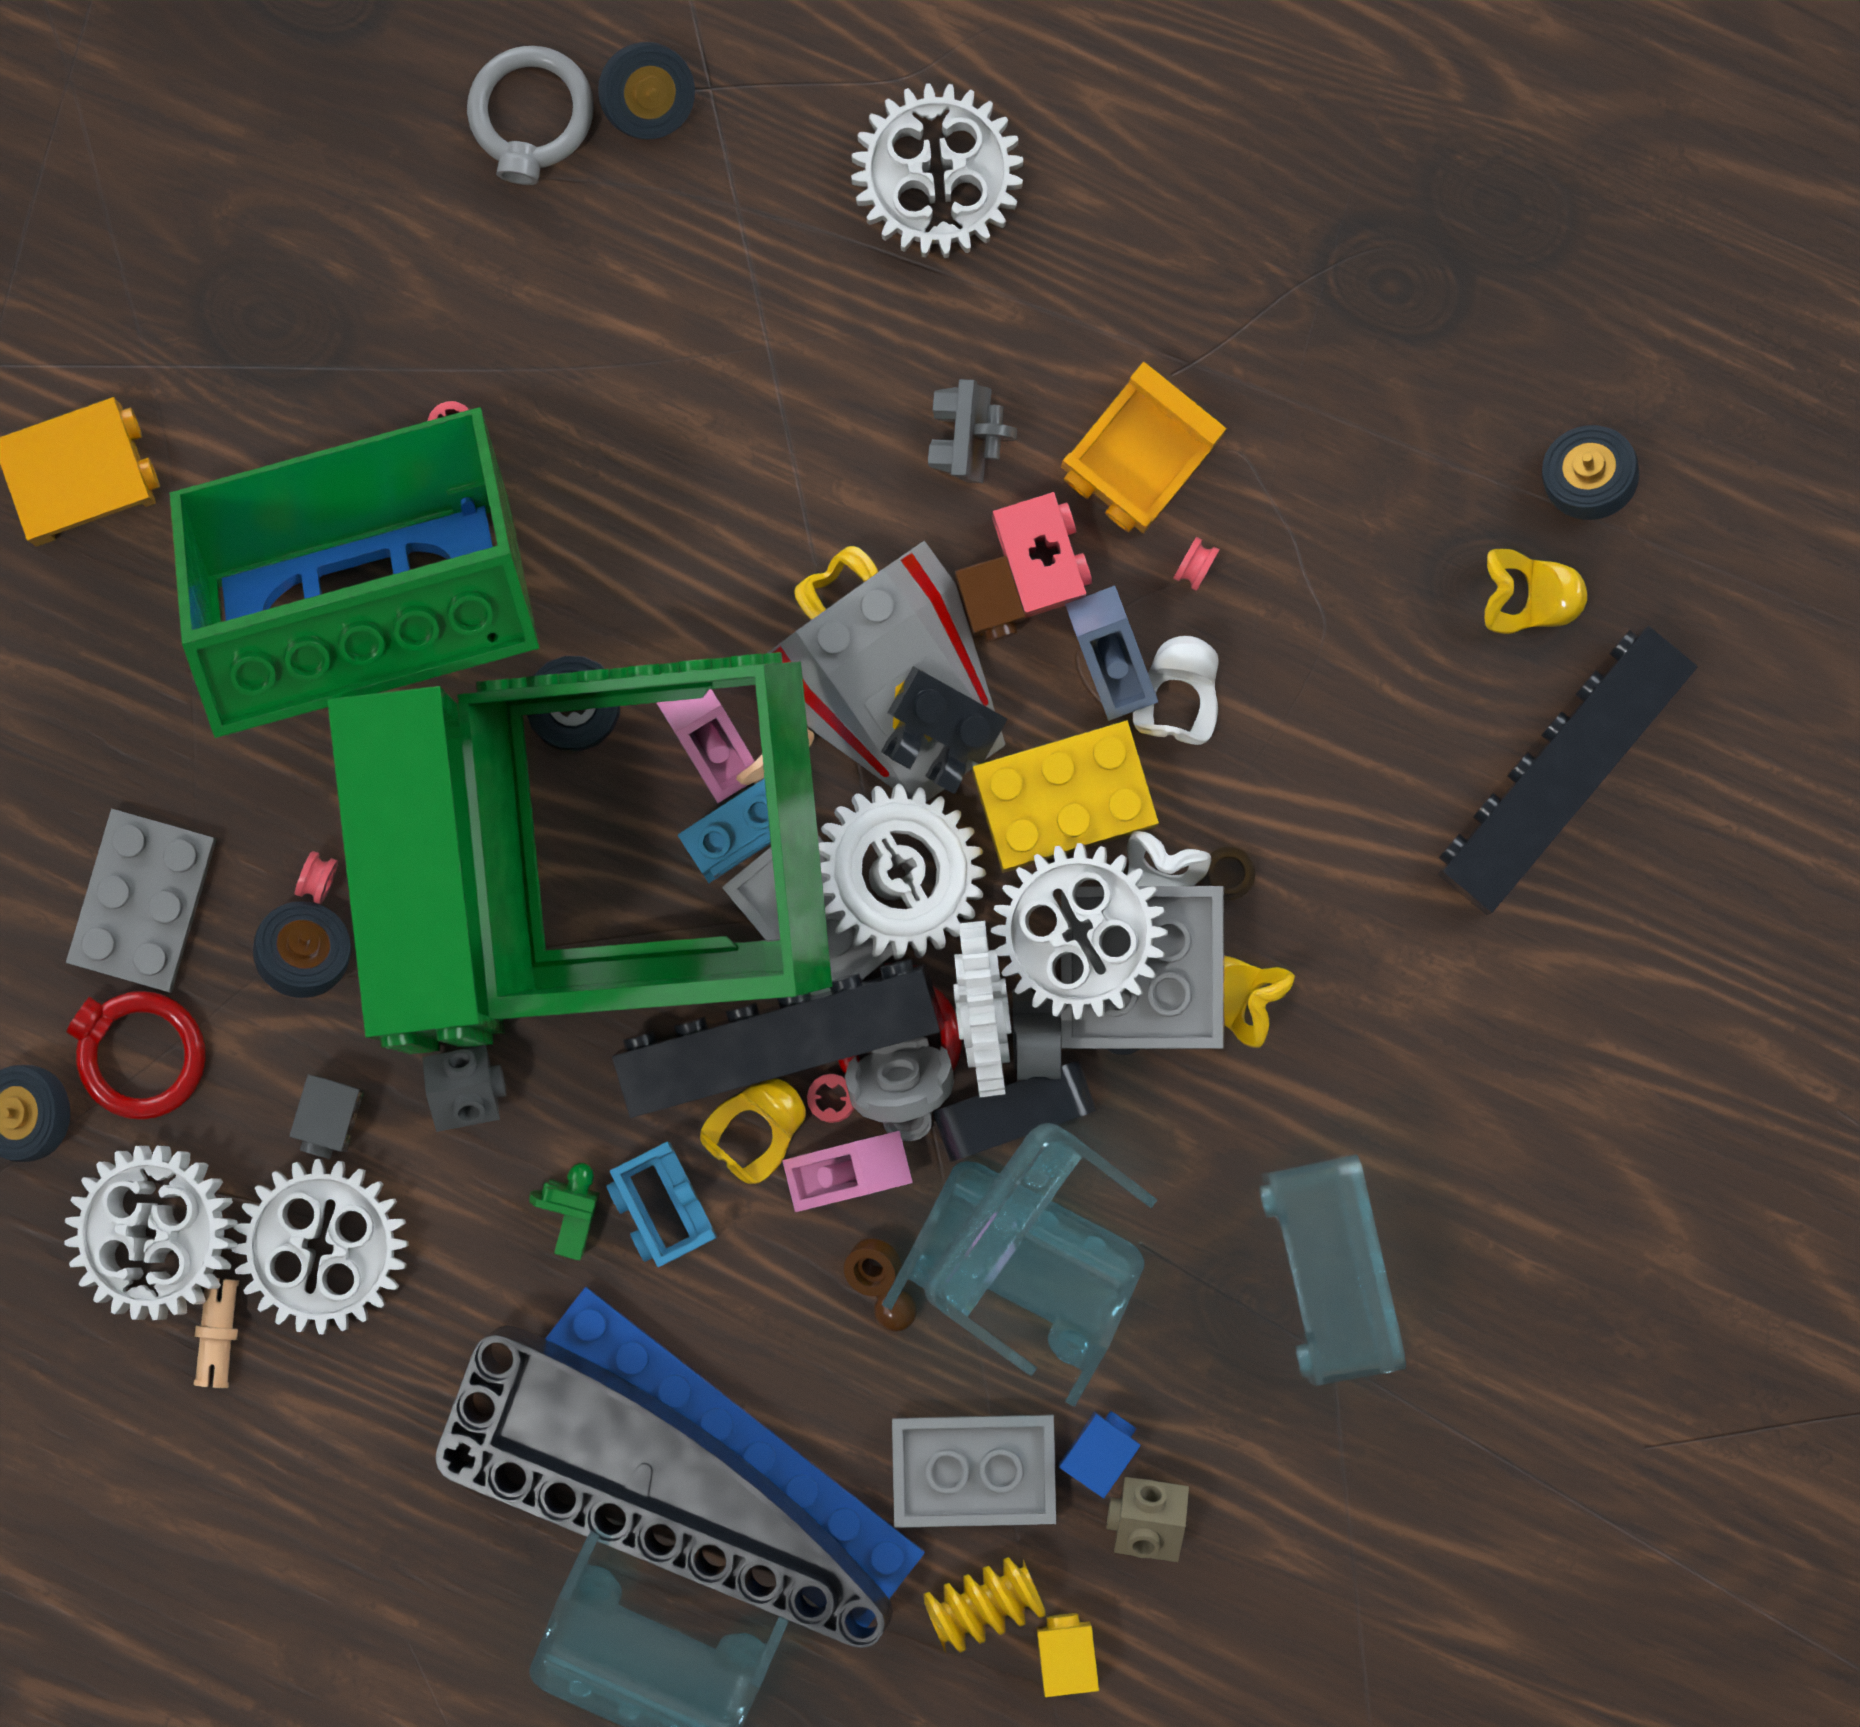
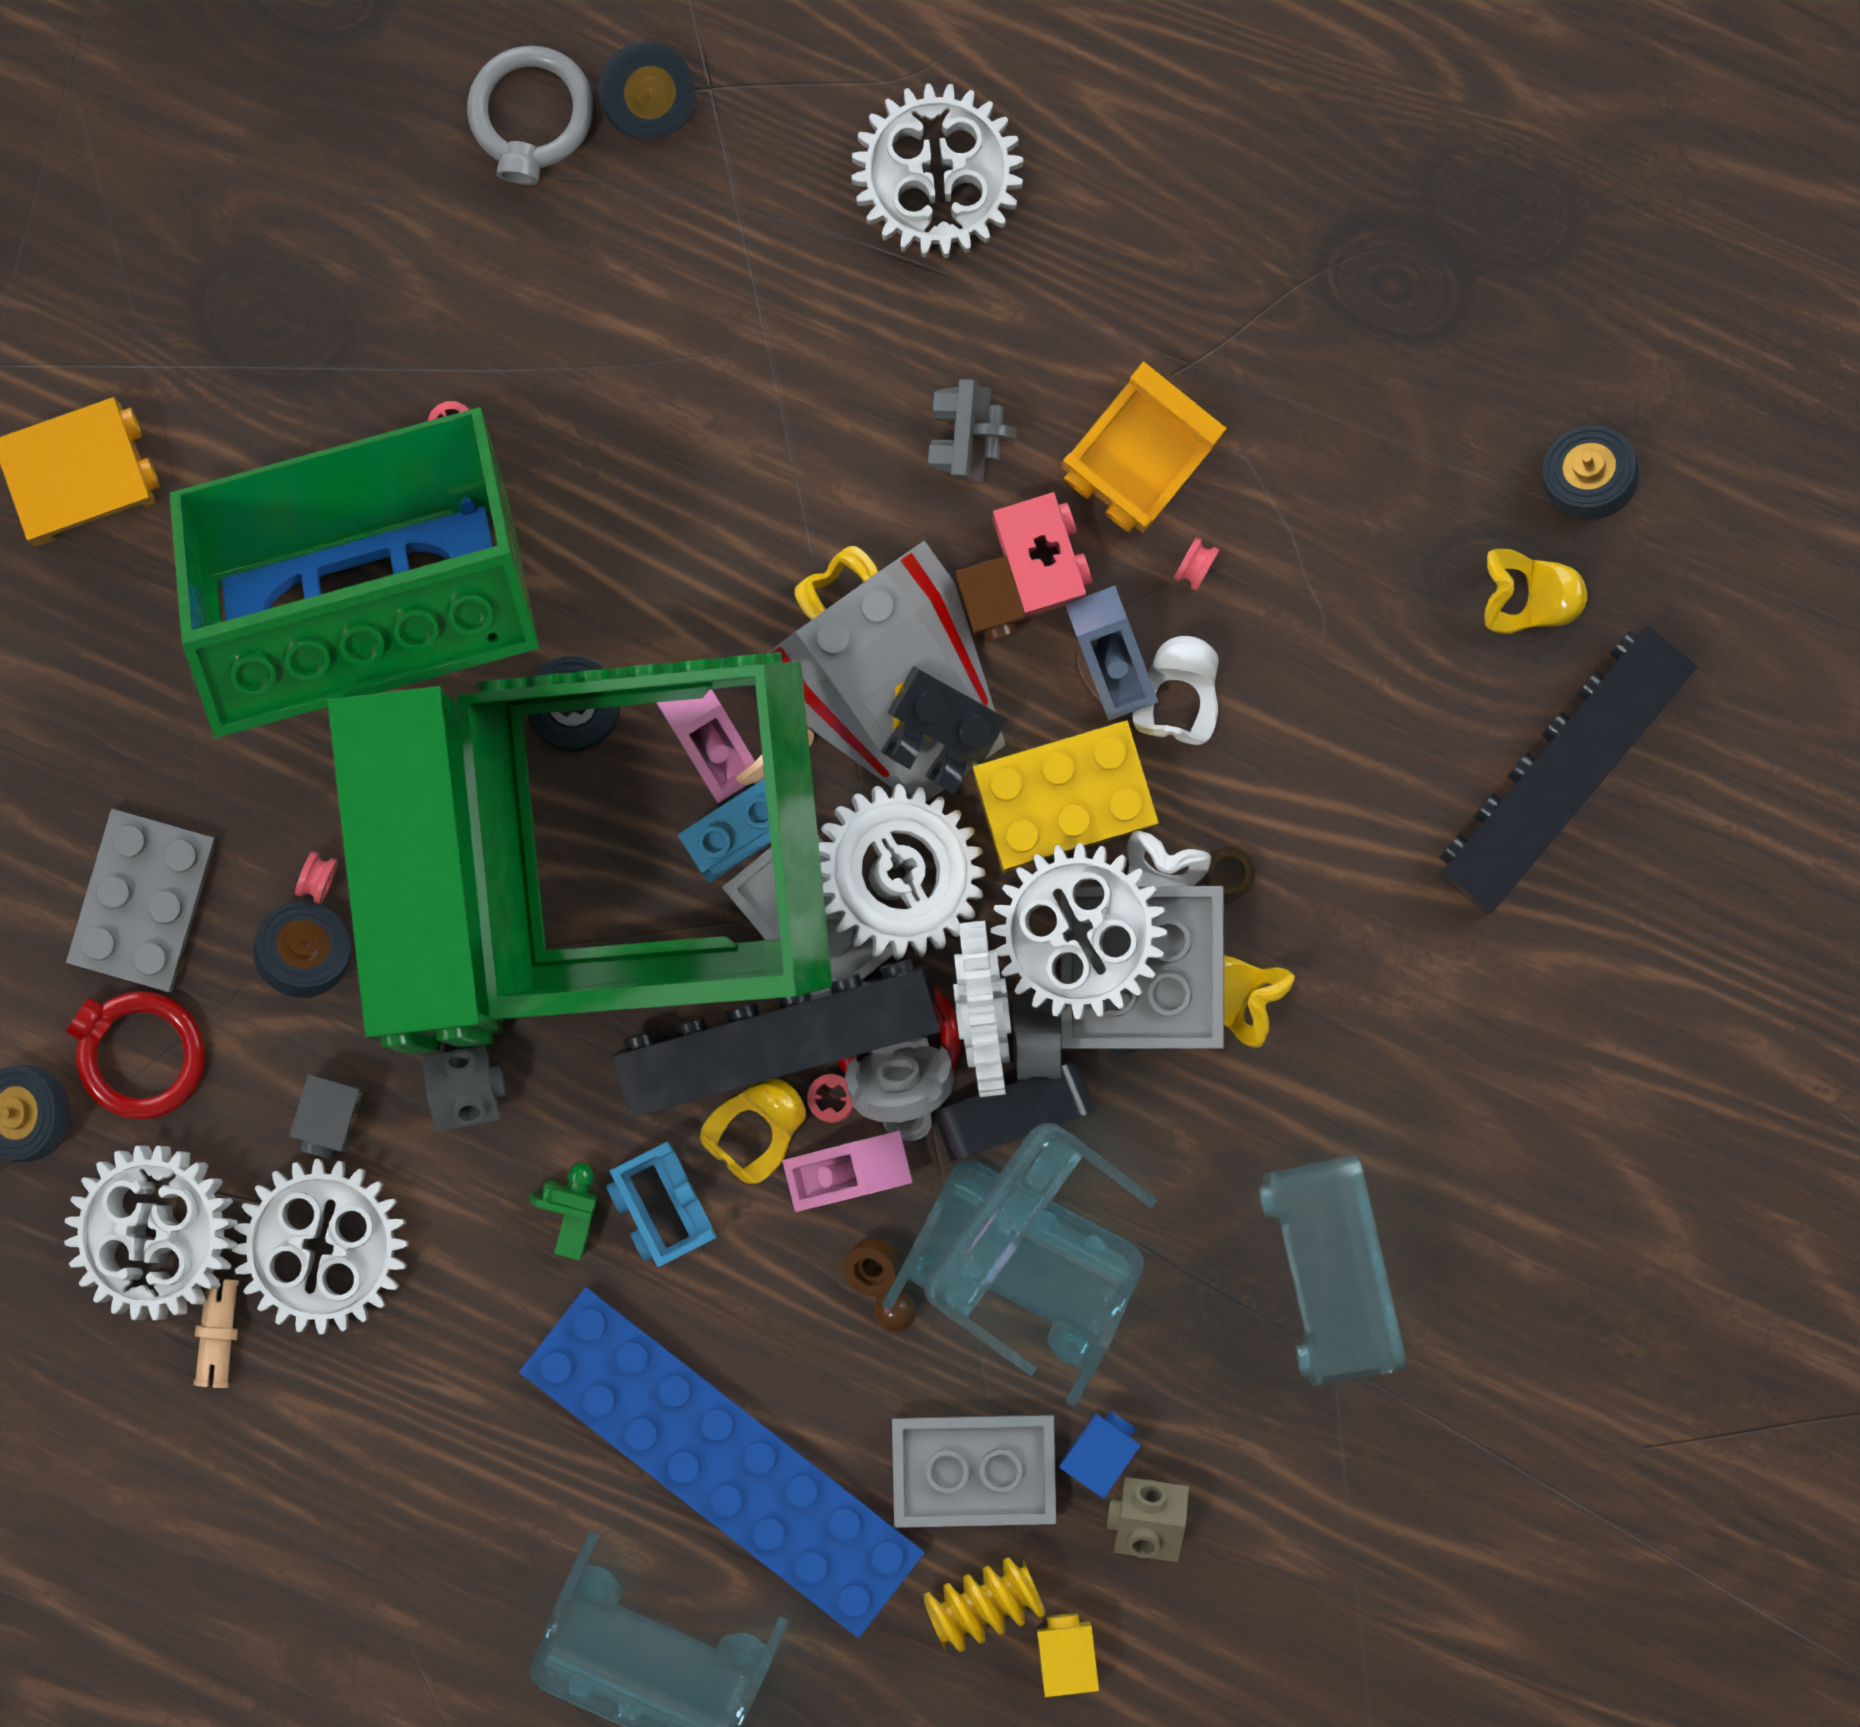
(629, 1449): beam -> none

